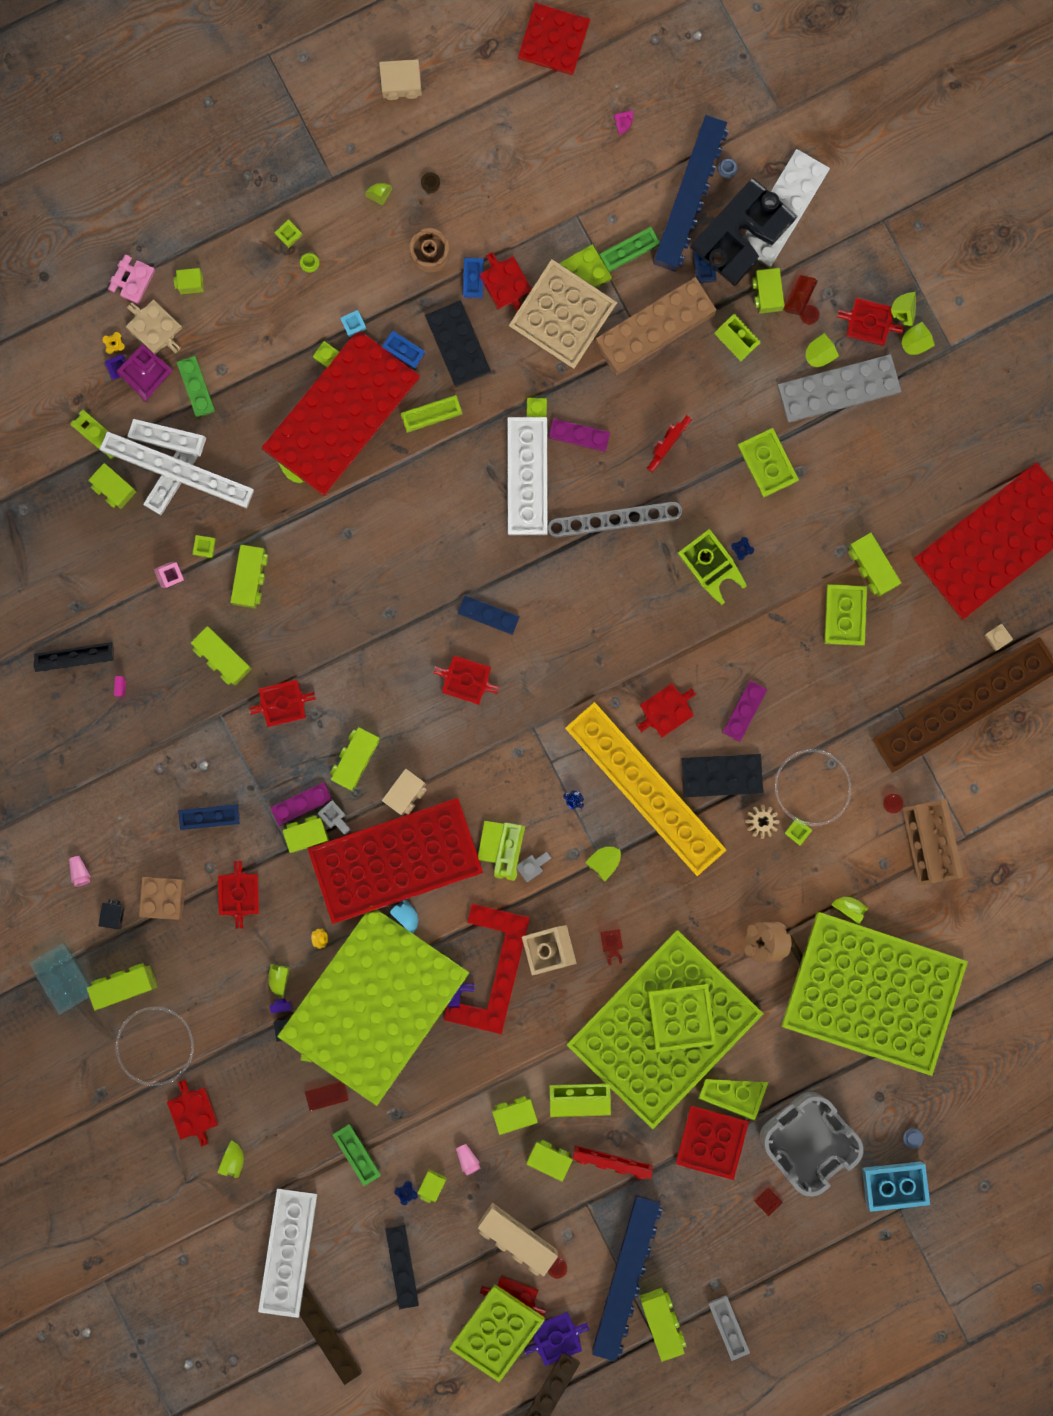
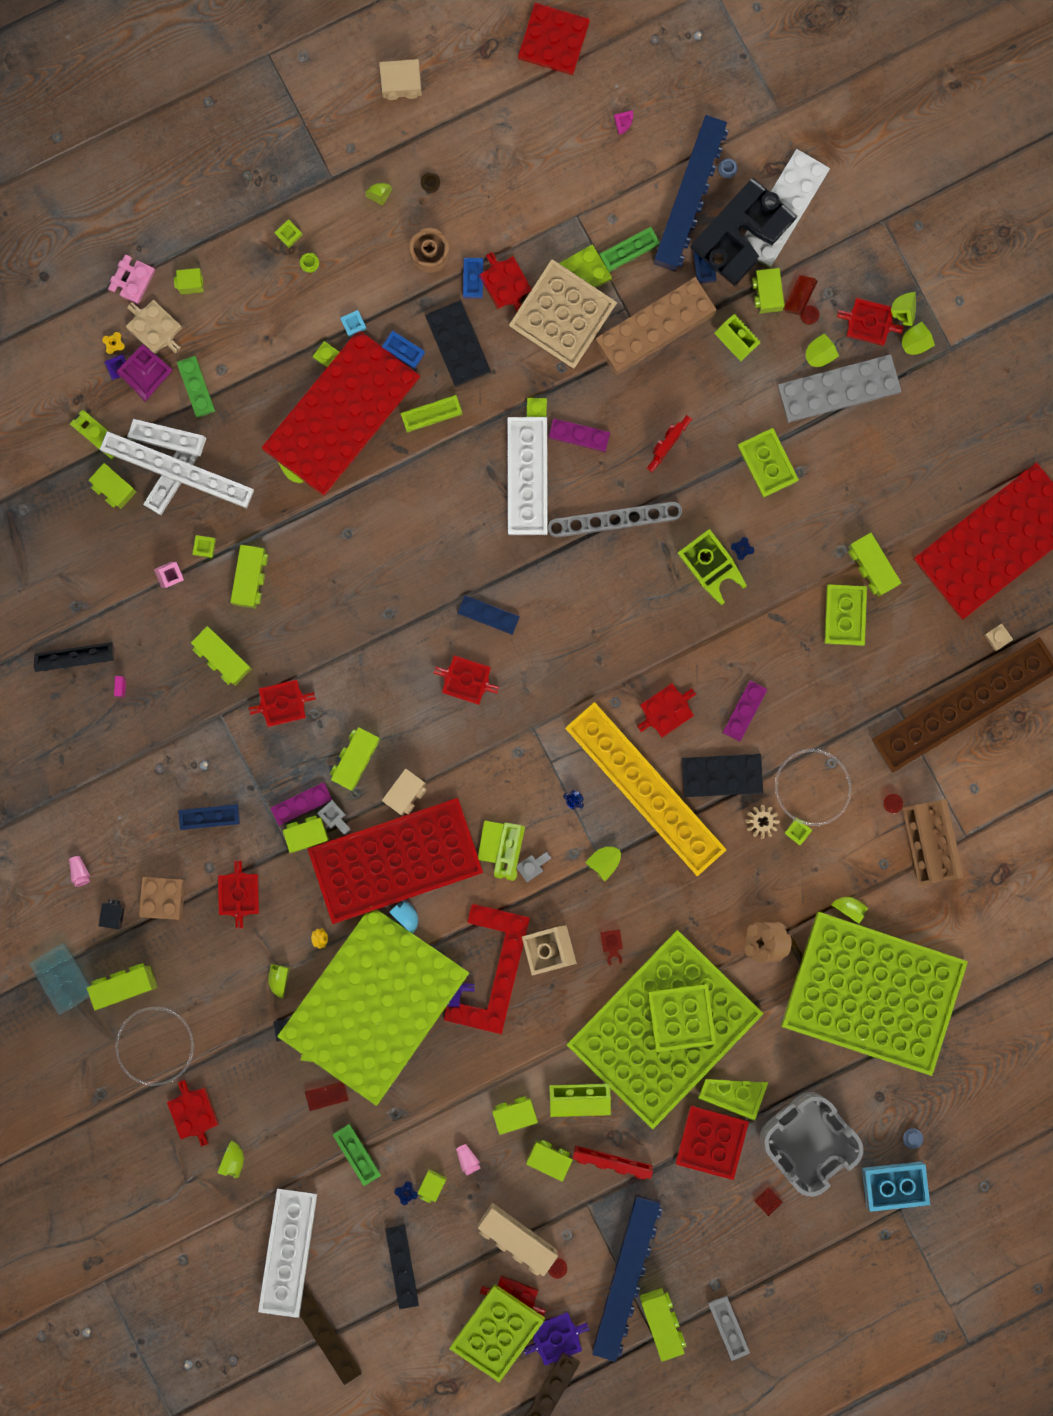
(280, 1006): dark purple plate -> none

